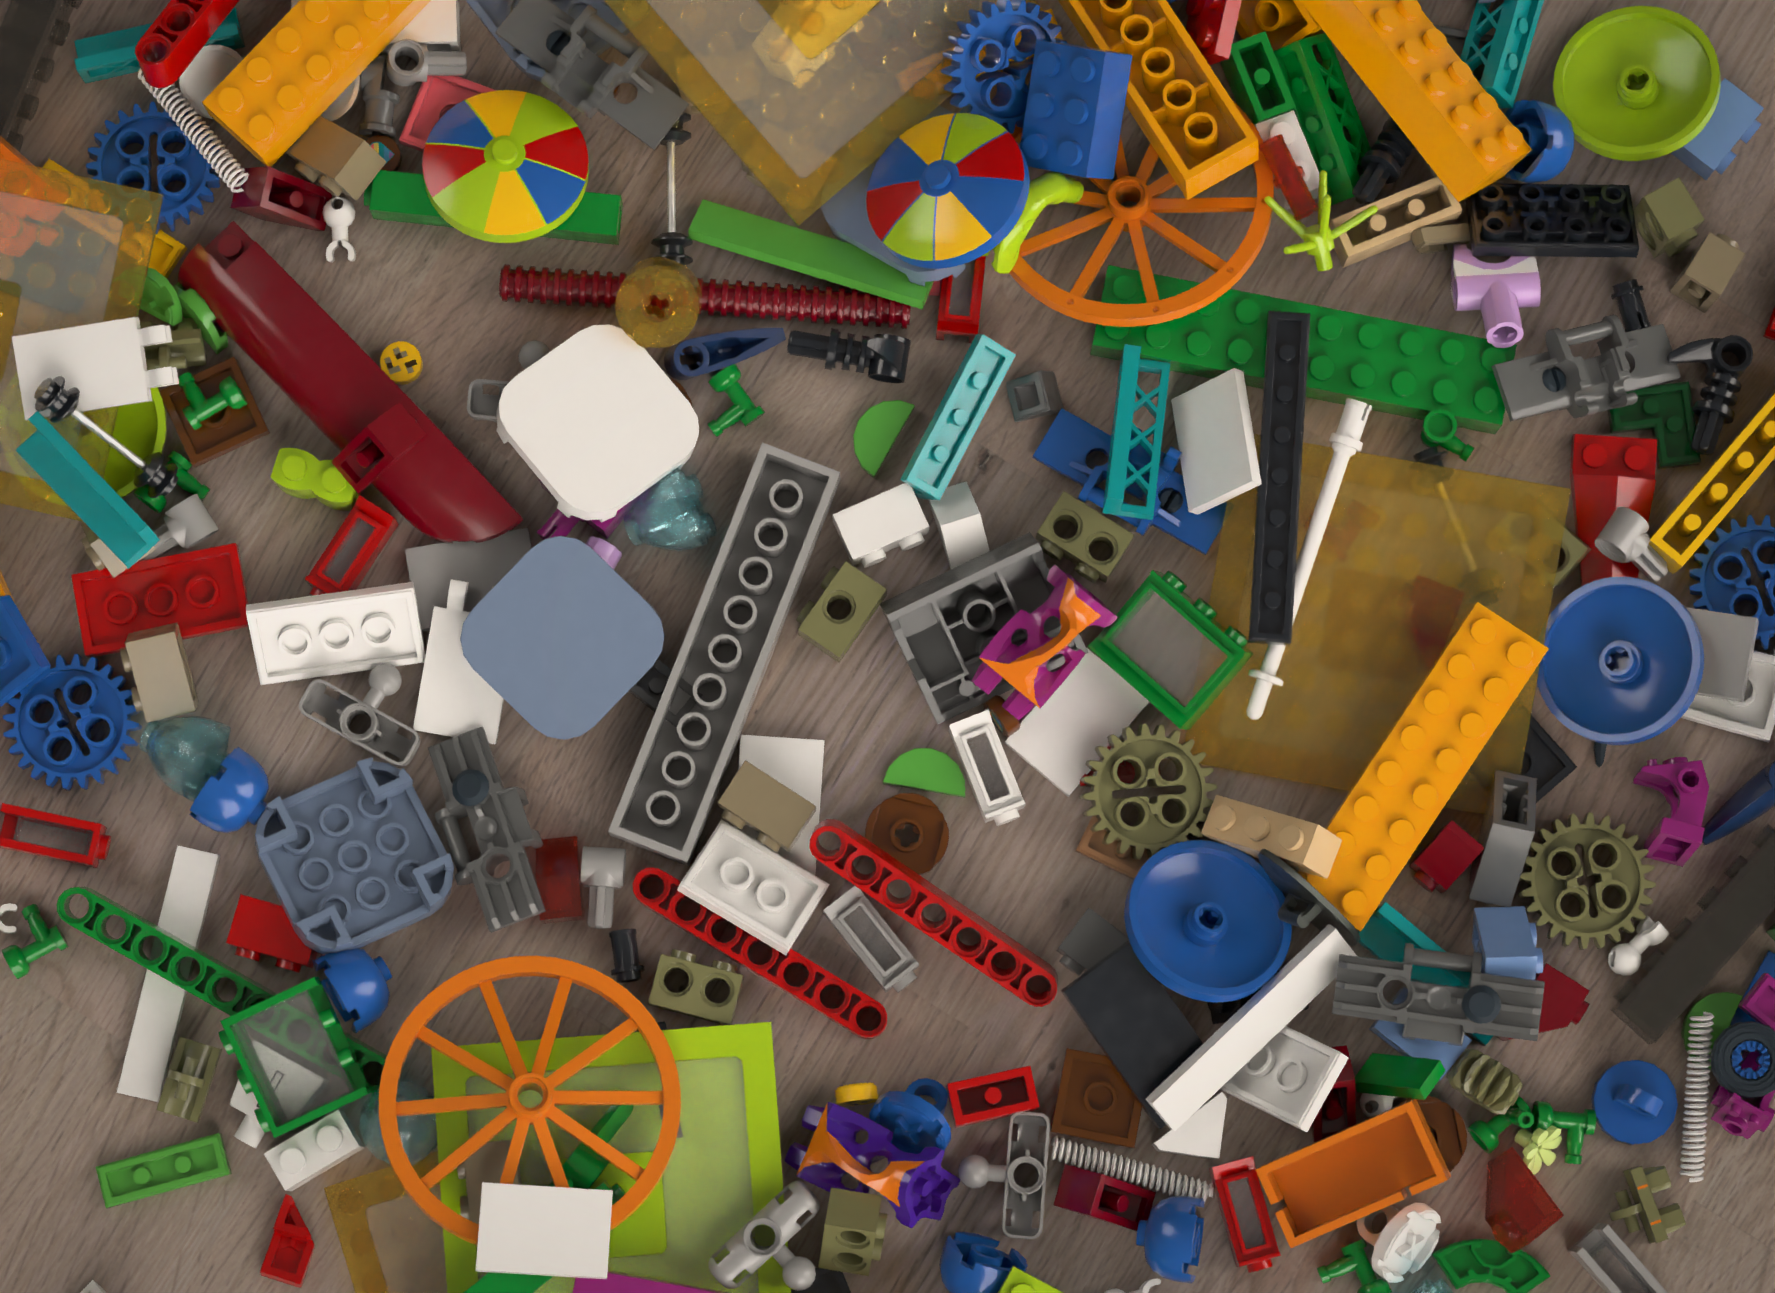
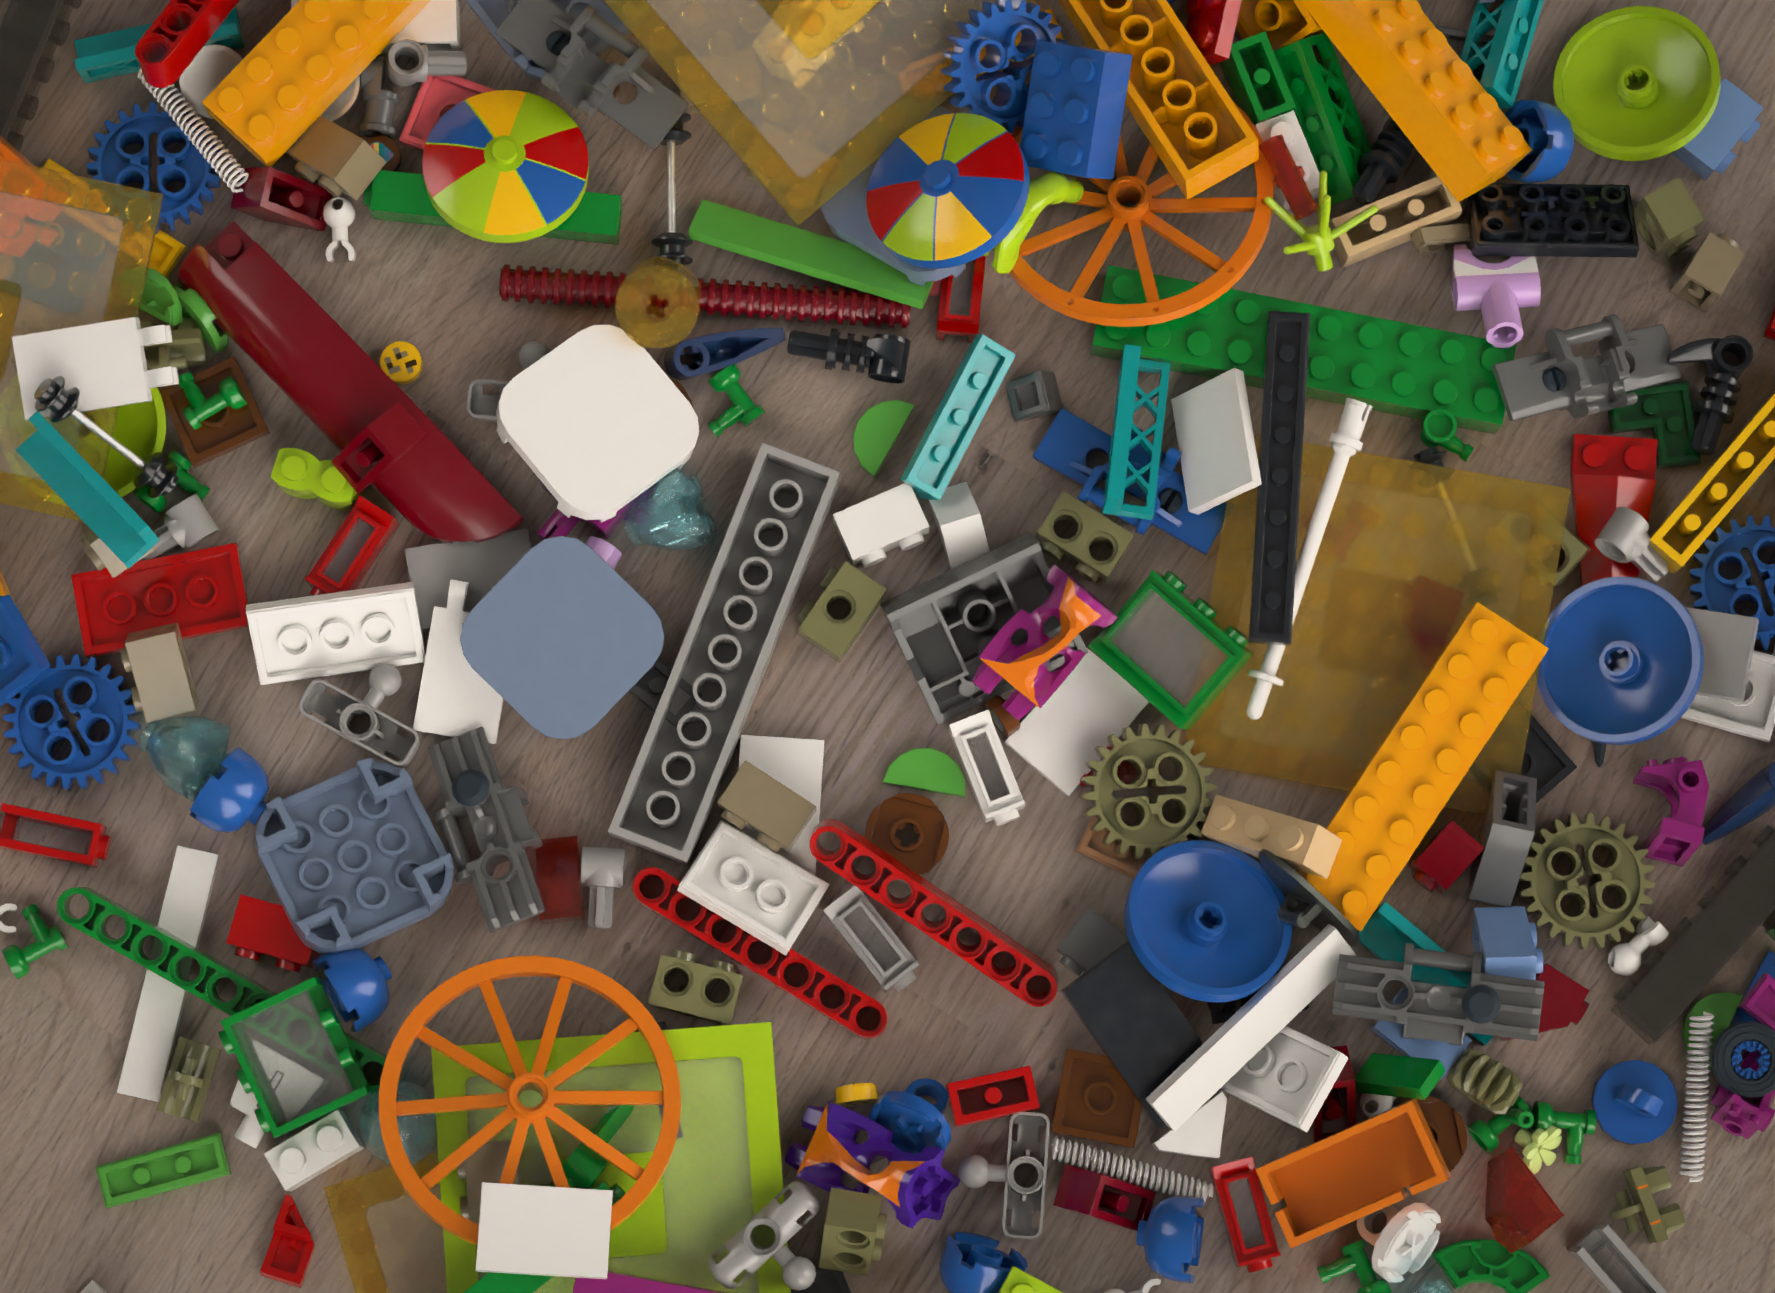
(625, 956): black pin -> none
(1631, 305): black pin -> none

